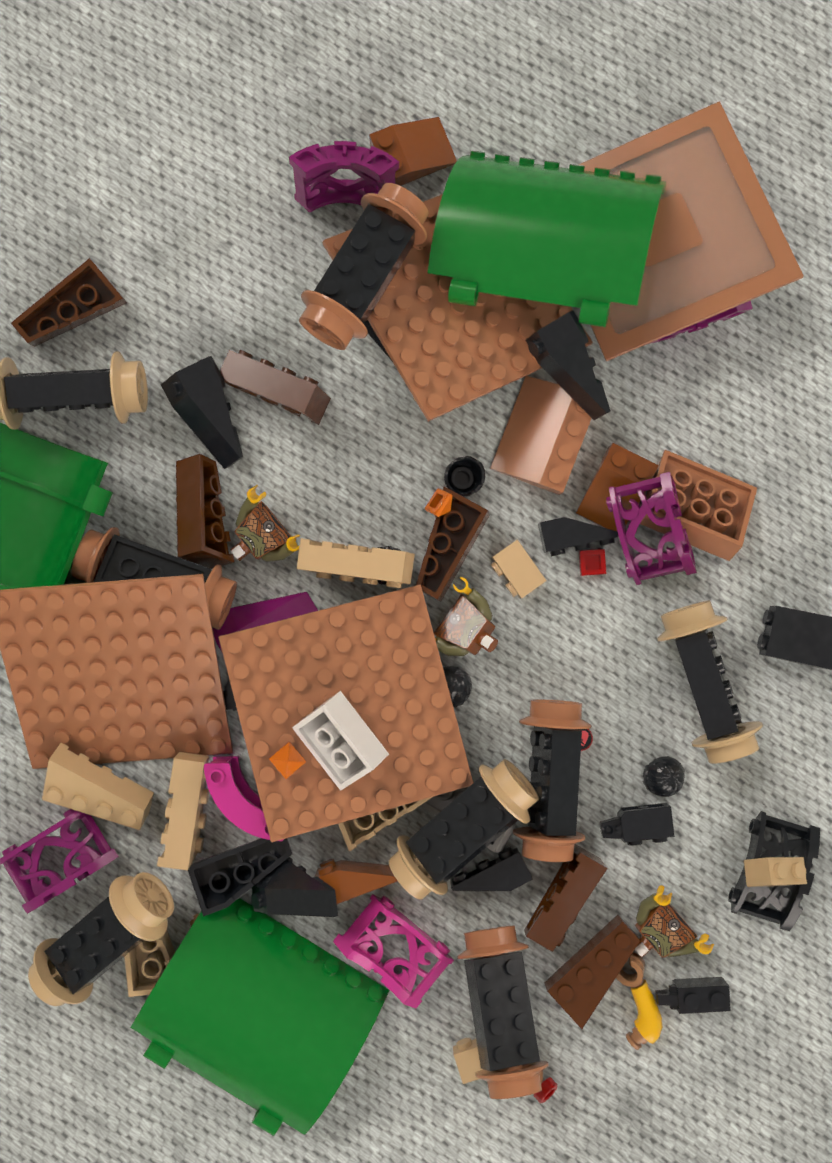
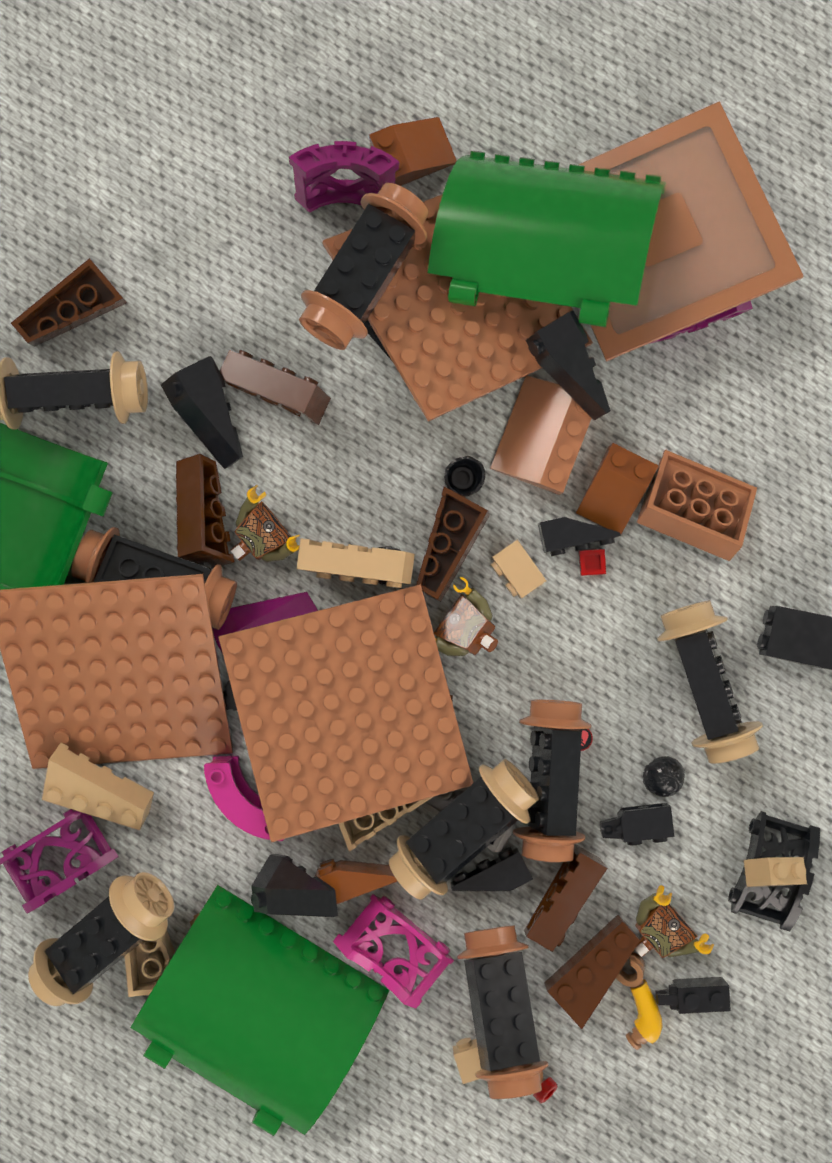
(185, 812): tan wedge -> none
(230, 874): black wedge -> none
(287, 760): orange slope -> none
(340, 741): white slope -> none
(439, 503): orange slope -> none
(458, 683): black hair -> none
(678, 558): magenta fence -> none

